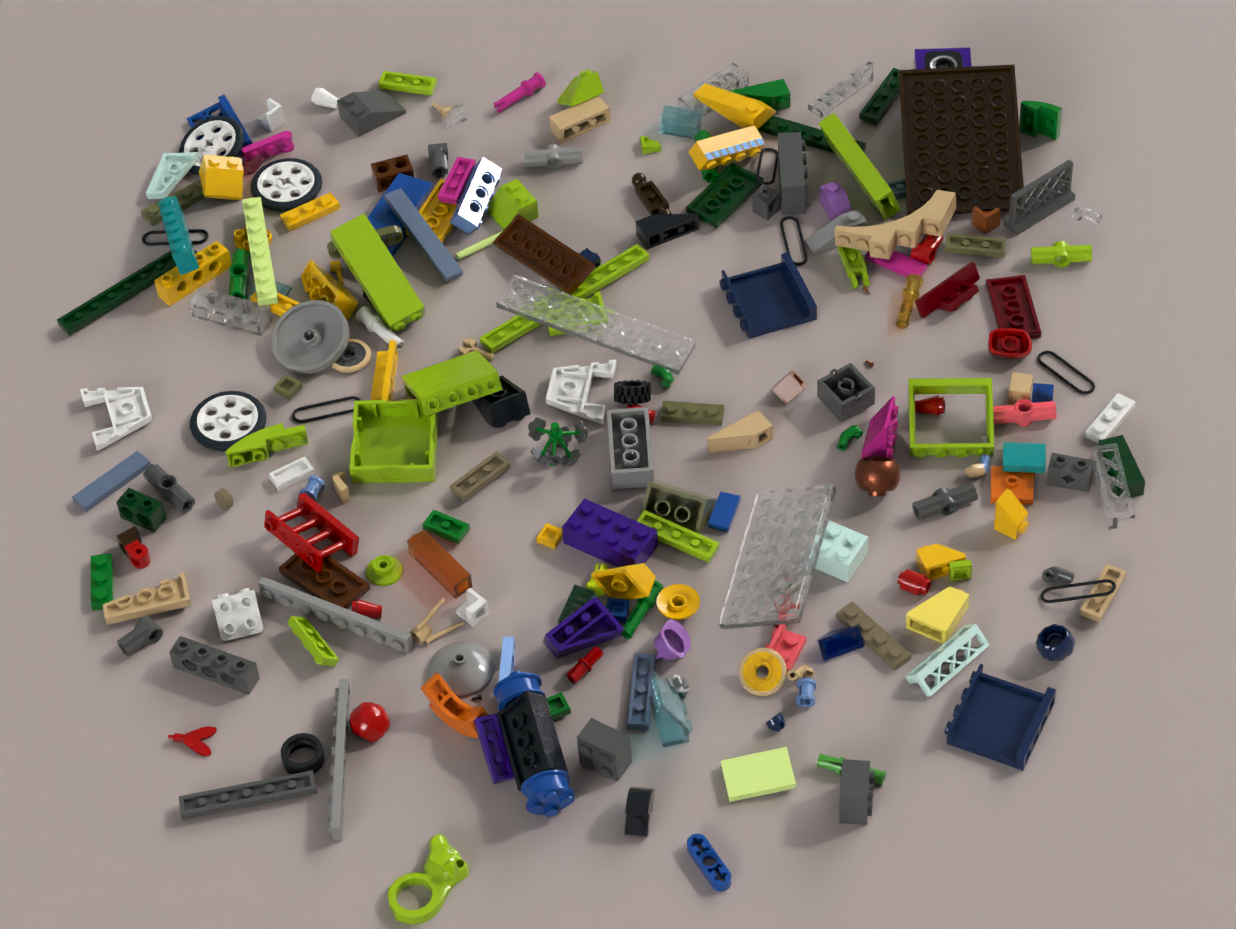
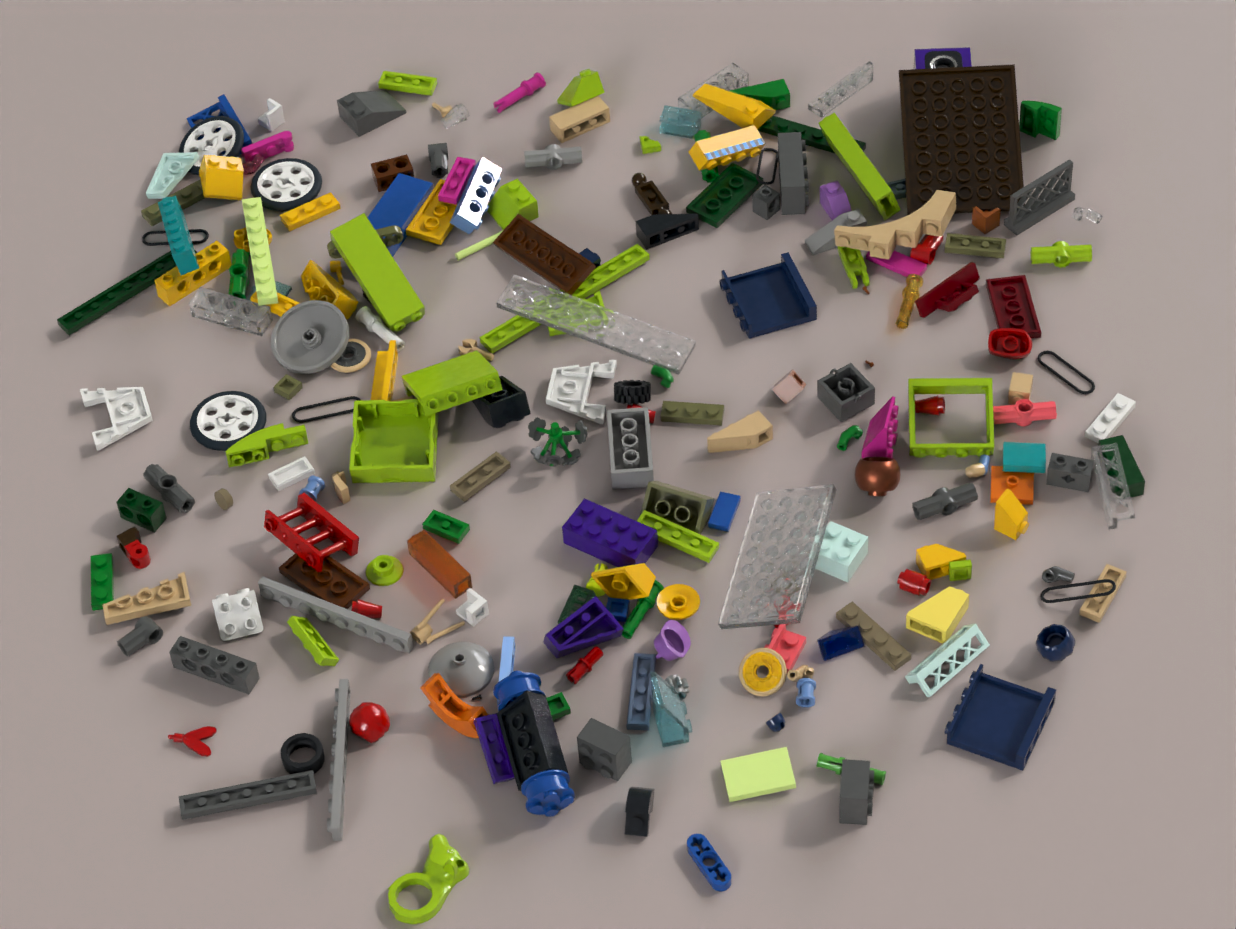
(111, 481): sand blue tile -> none
(324, 98): white cone -> none
(423, 235): sand blue tile -> none
(550, 536): yellow tile -> none
(801, 237): black piece -> none
(881, 99): dark green plate -> none
(1042, 392): blue plate -> none

